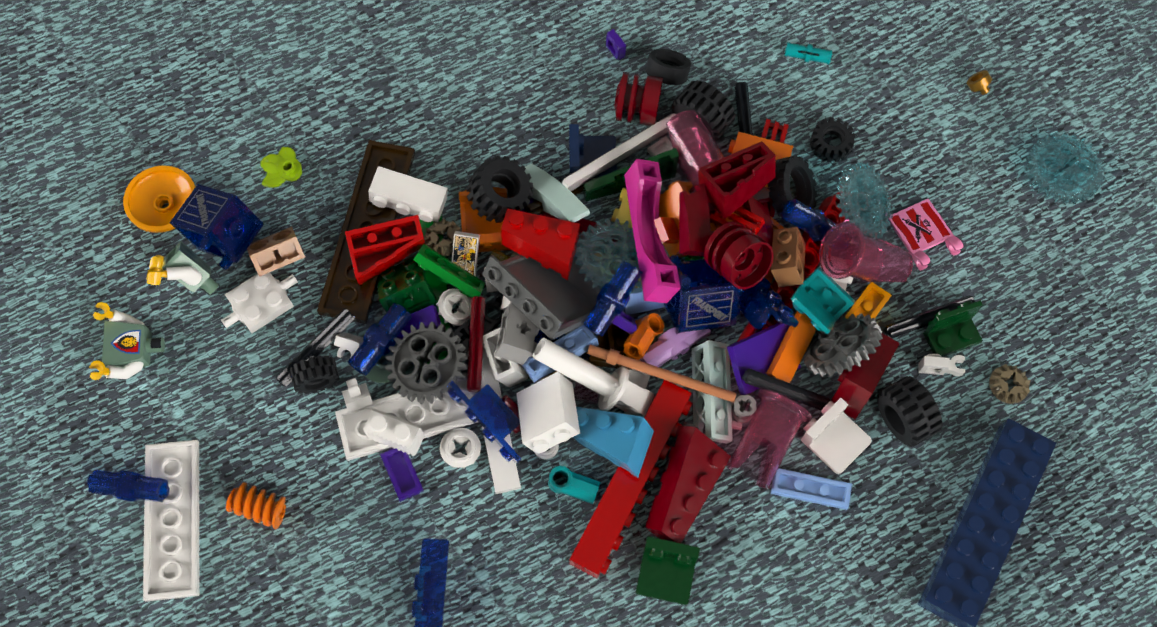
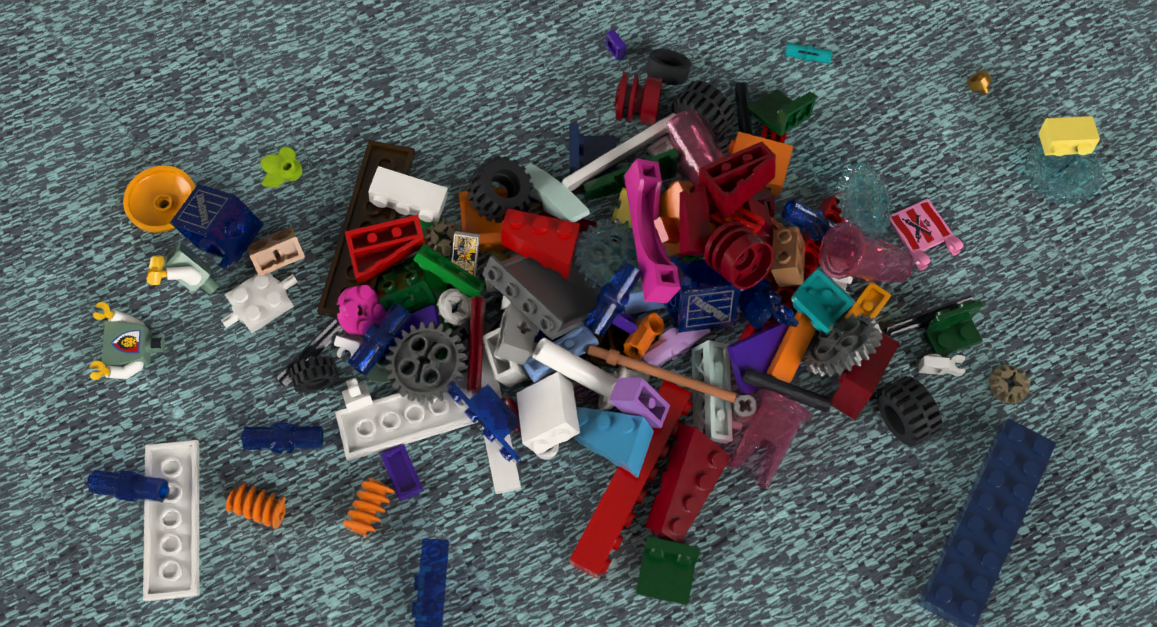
(283, 438): none -> clear blue piece
(368, 507): none -> orange piece
(370, 304): none -> dark pink plate
(394, 432): white brick -> none
(460, 436): white gear -> none
(576, 486): teal piece -> none
(638, 398): none -> medium lavender brick
(781, 112): none -> dark green bracket
(802, 179): black tyre -> none
(811, 488): light blue tile -> none
(835, 437): white bracket -> none
(838, 129): black tyre -> none
(1069, 136): none -> light yellow brick

